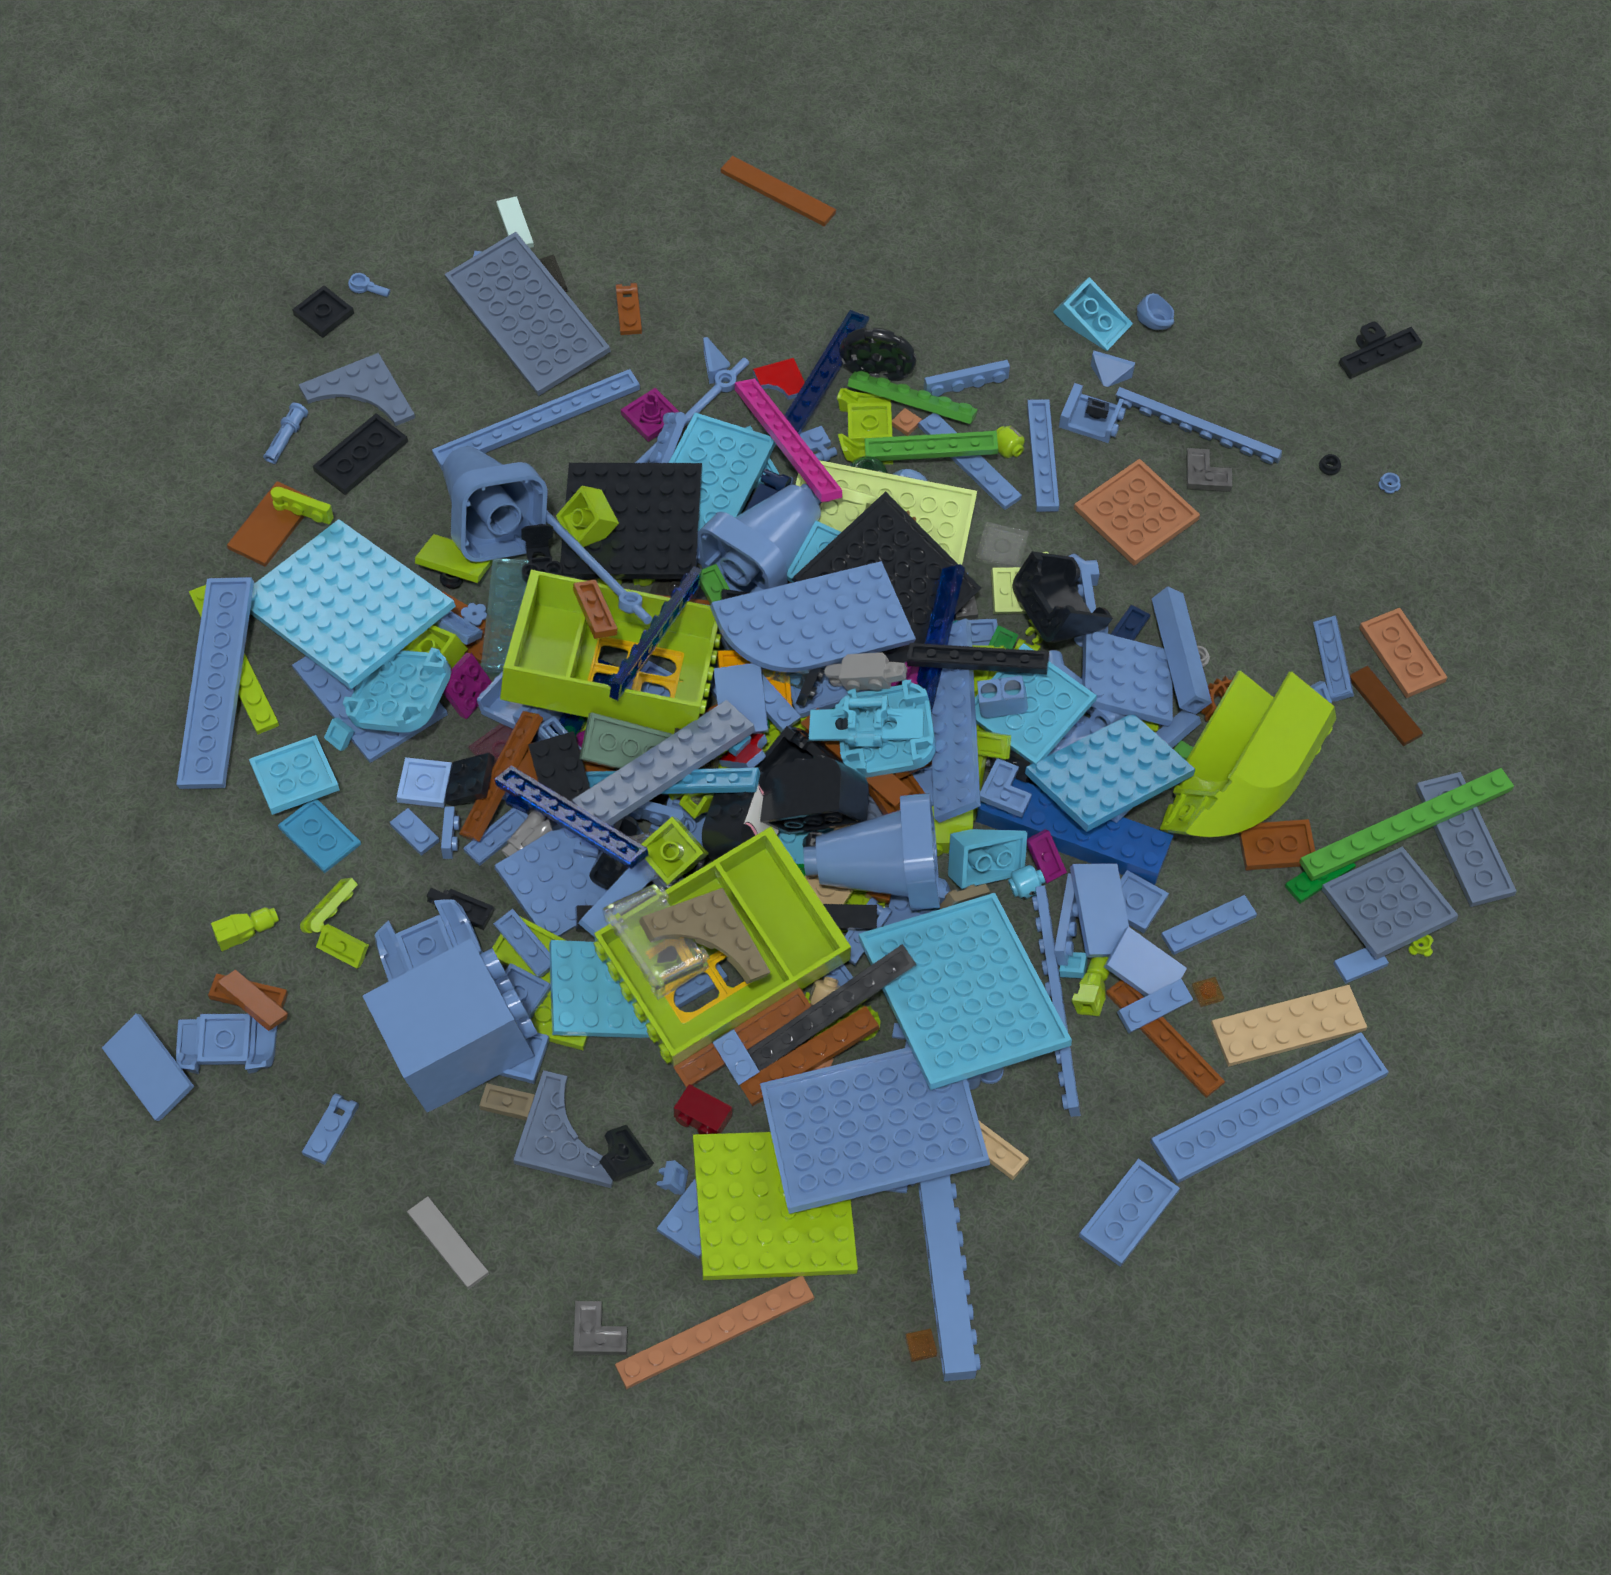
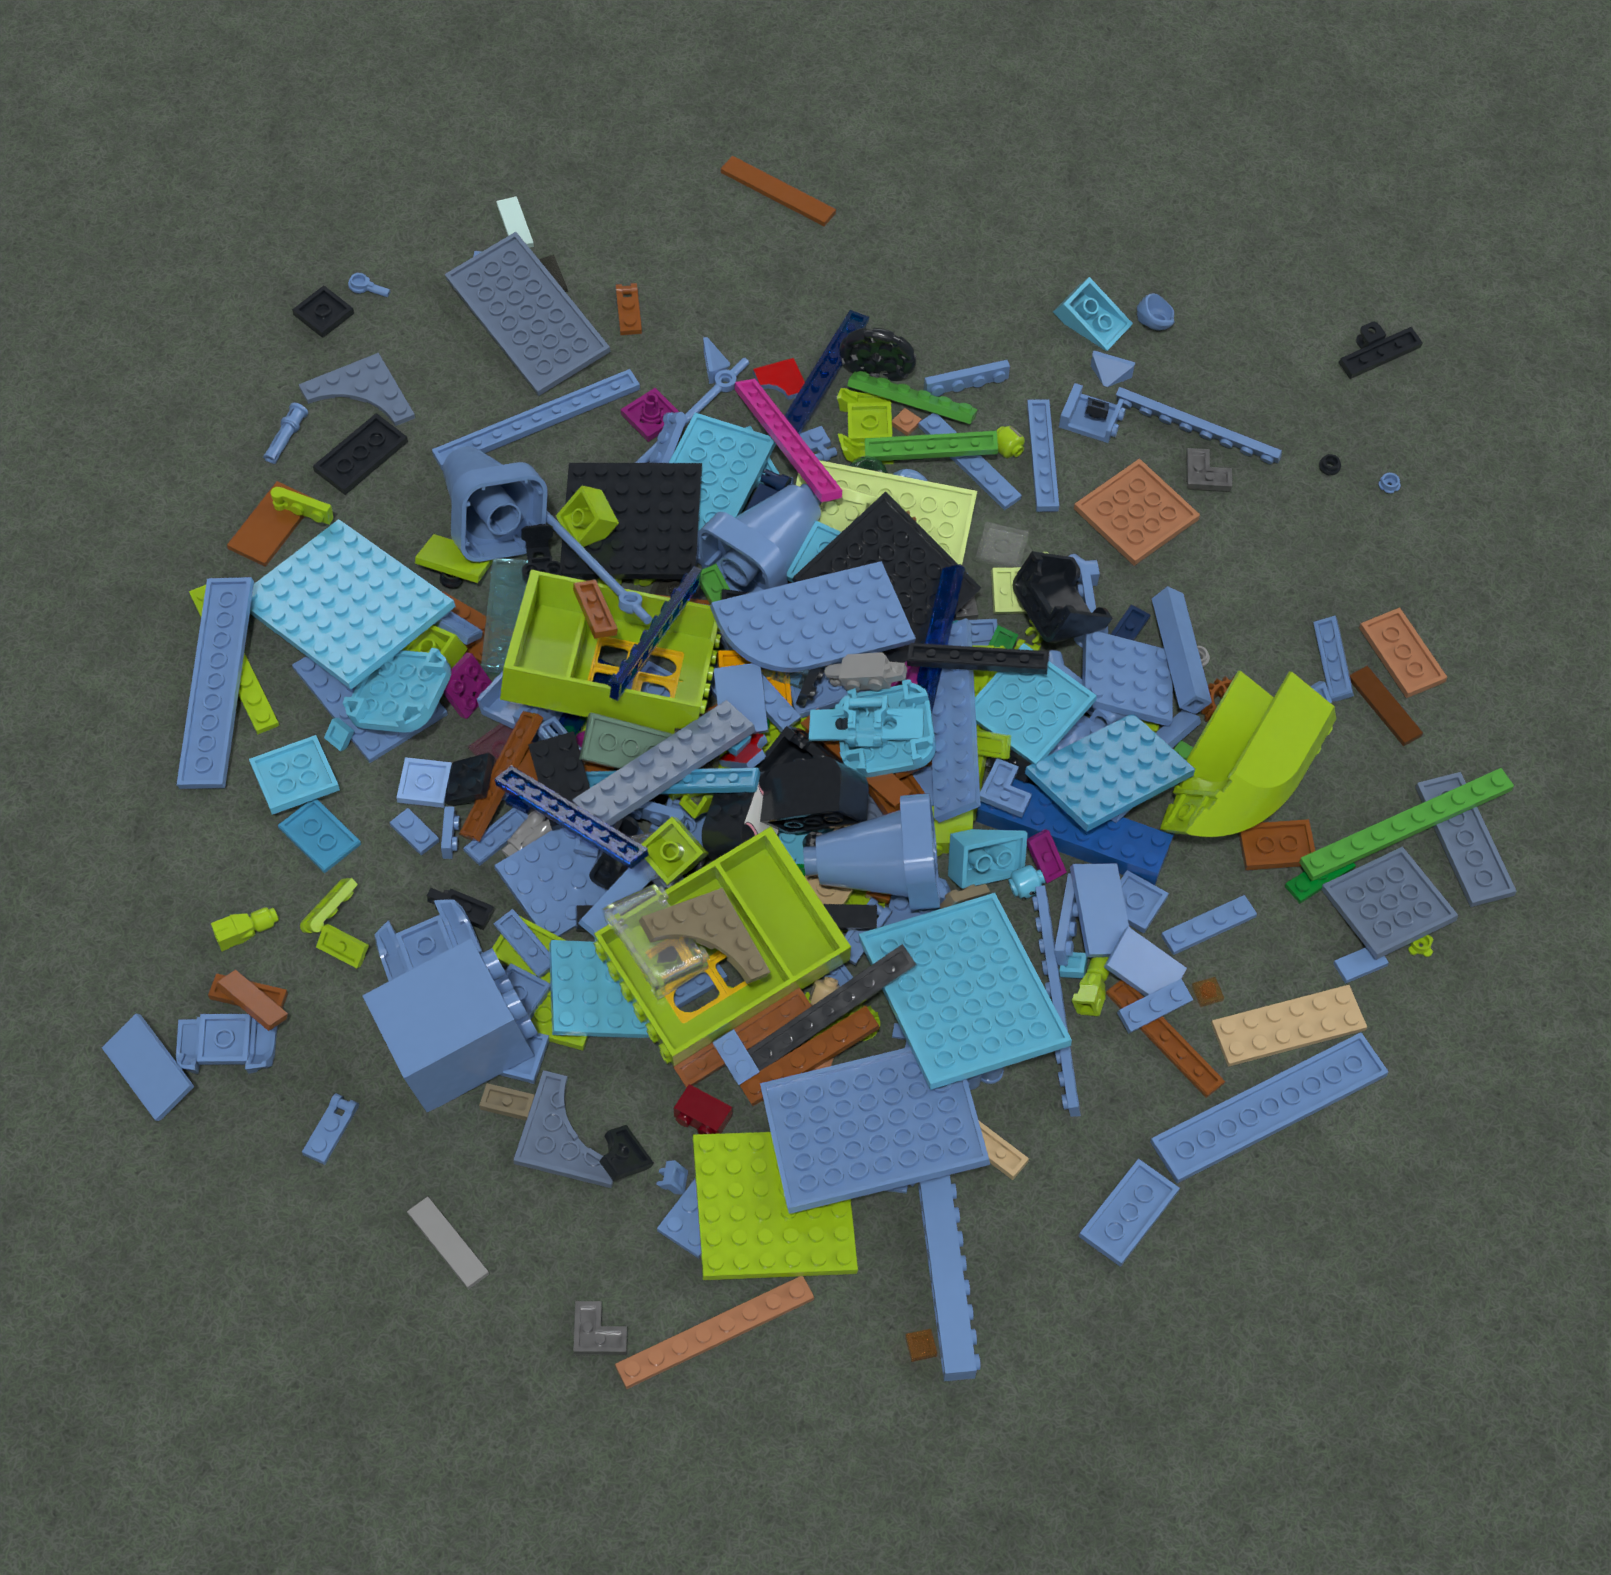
(474, 613): medium blue plant -> none
(996, 706): medium blue piece -> none

